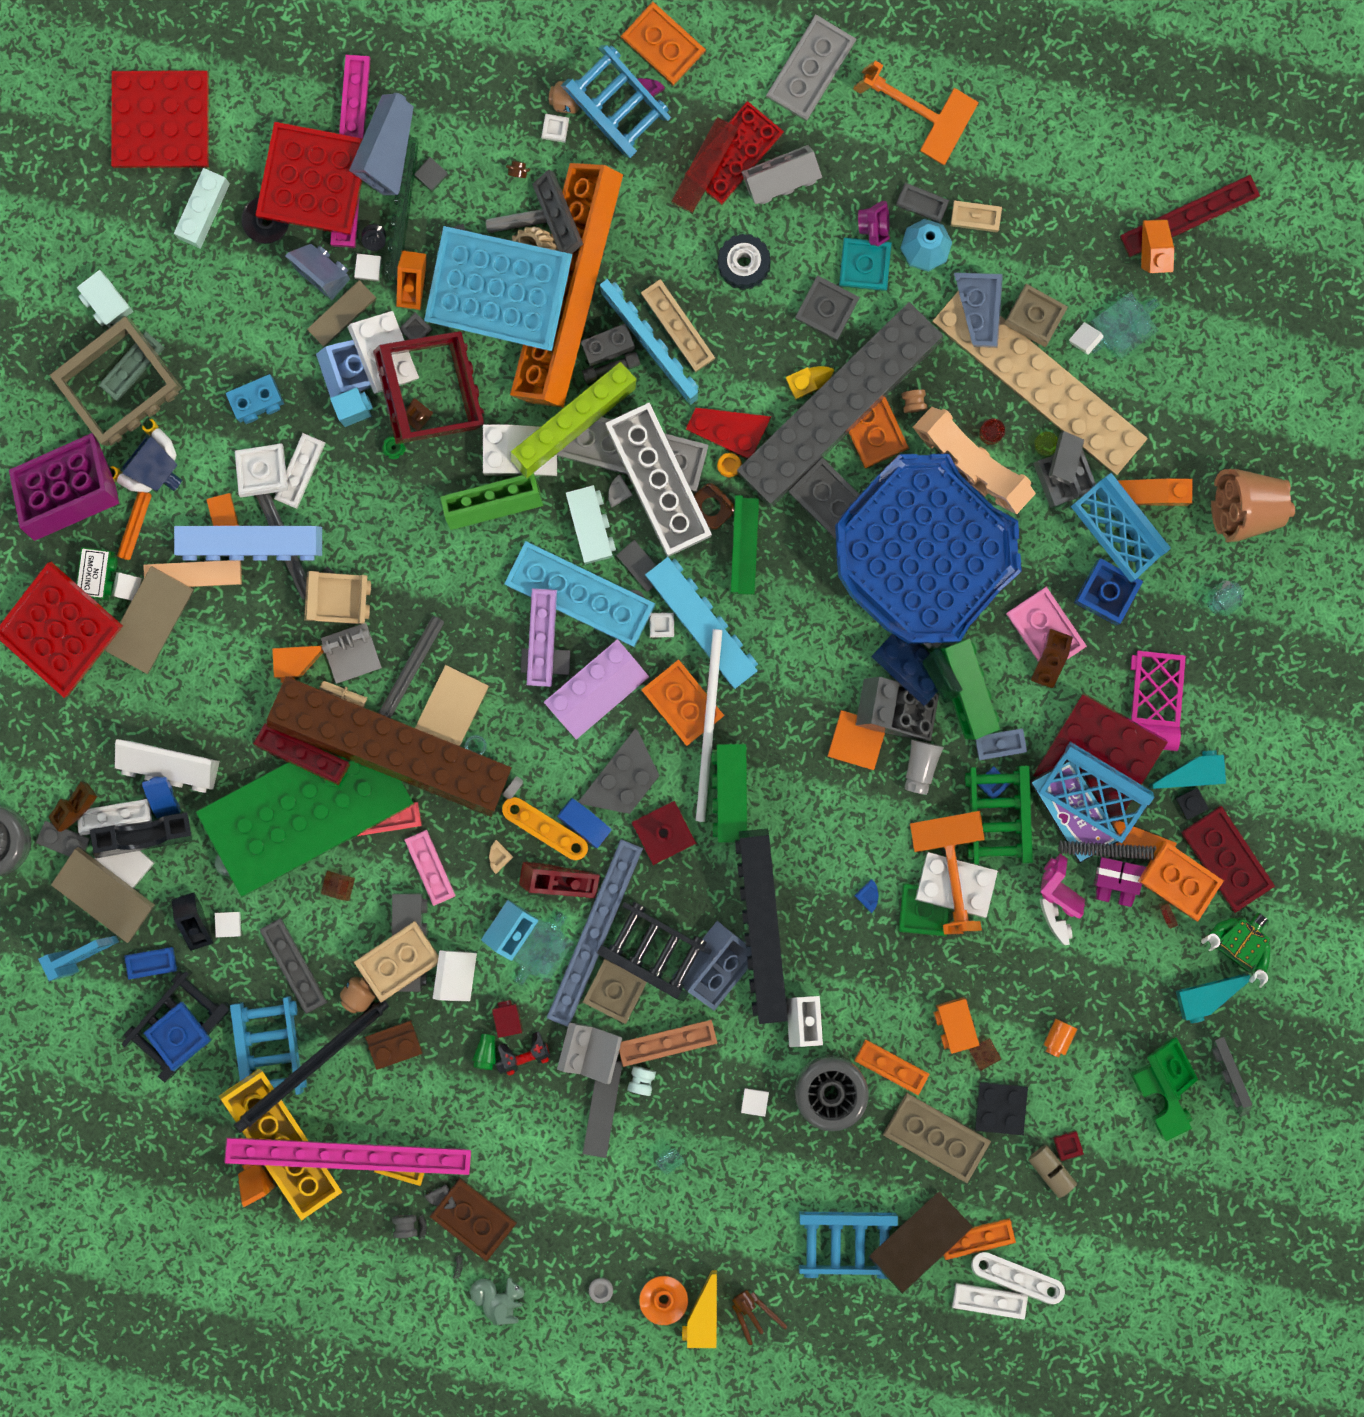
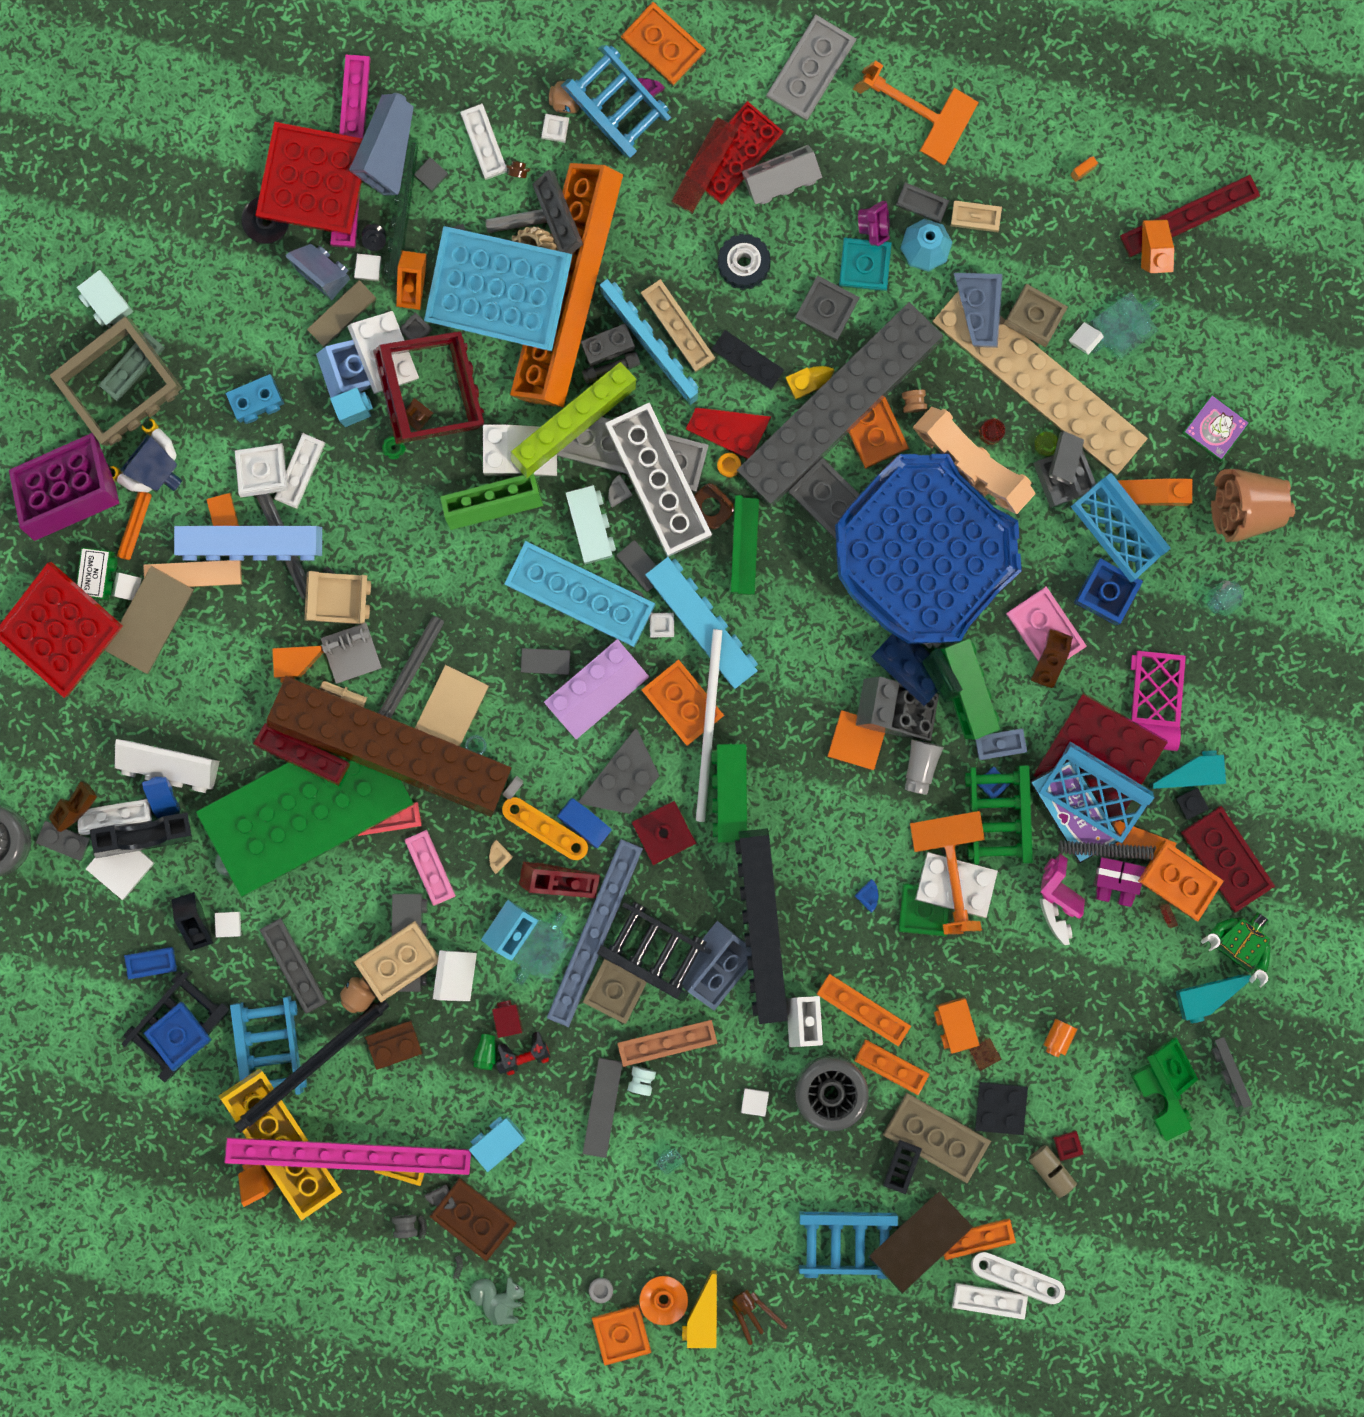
(64, 963): dark azure fence -> none
(102, 894): dark tan tile -> none
(160, 119): red plate -> none
(201, 208): light aqua brick -> none
(337, 886): clear red slope -> none
(484, 141): none -> white tile
(497, 1143): none -> medium azure brick
(541, 637): lavender tile -> none
(589, 1052): light grey bracket -> none
(621, 1335): none -> orange tile
(747, 360): none -> black plate
(863, 1010): none -> orange plate
(887, 1182): none -> black slope
(1084, 168): none -> orange tile
(1215, 427): none -> tile

